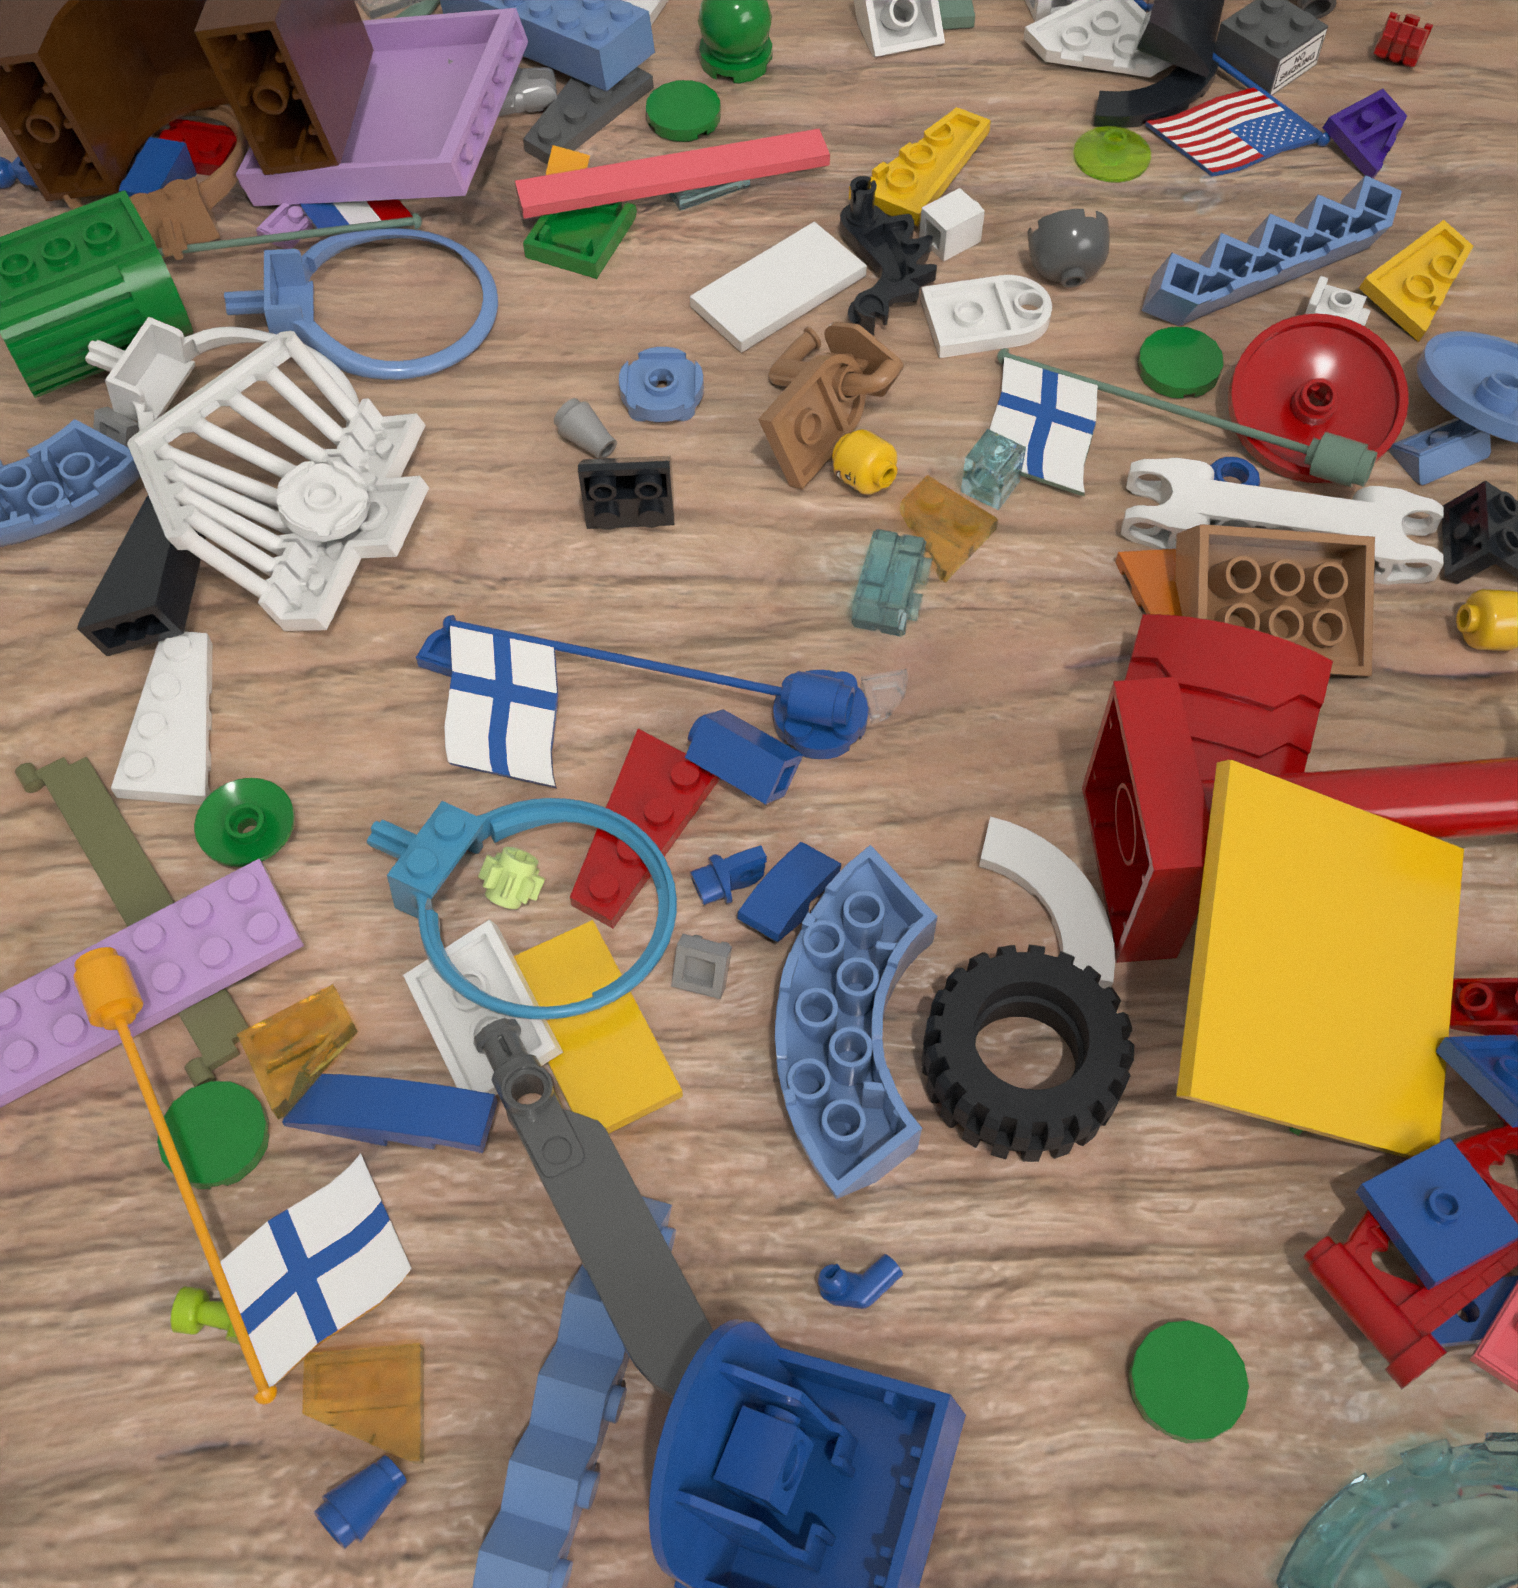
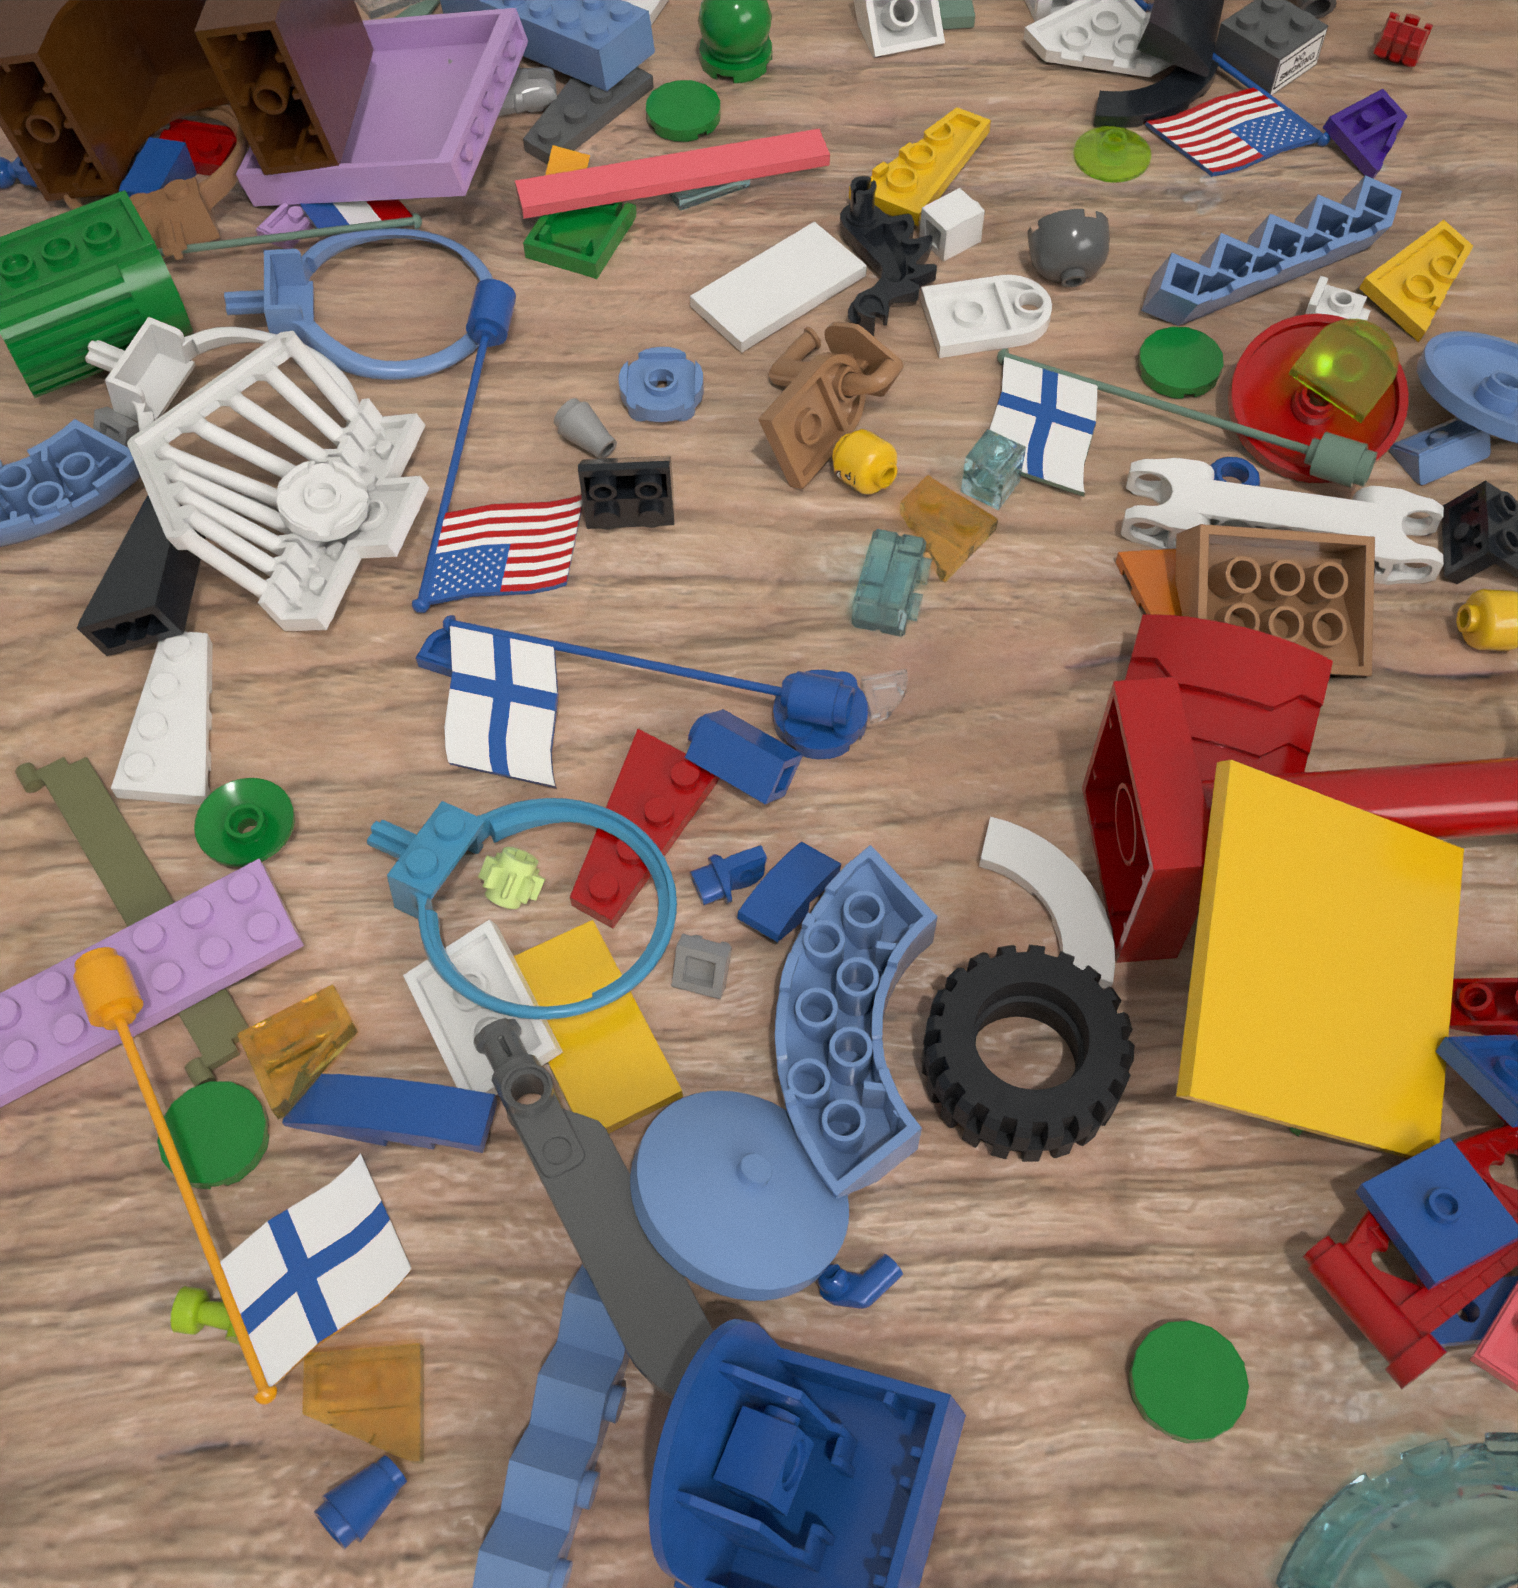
(495, 545): none -> flag
(735, 1197): none -> medium blue dish
(1349, 365): none -> clear neon green tile

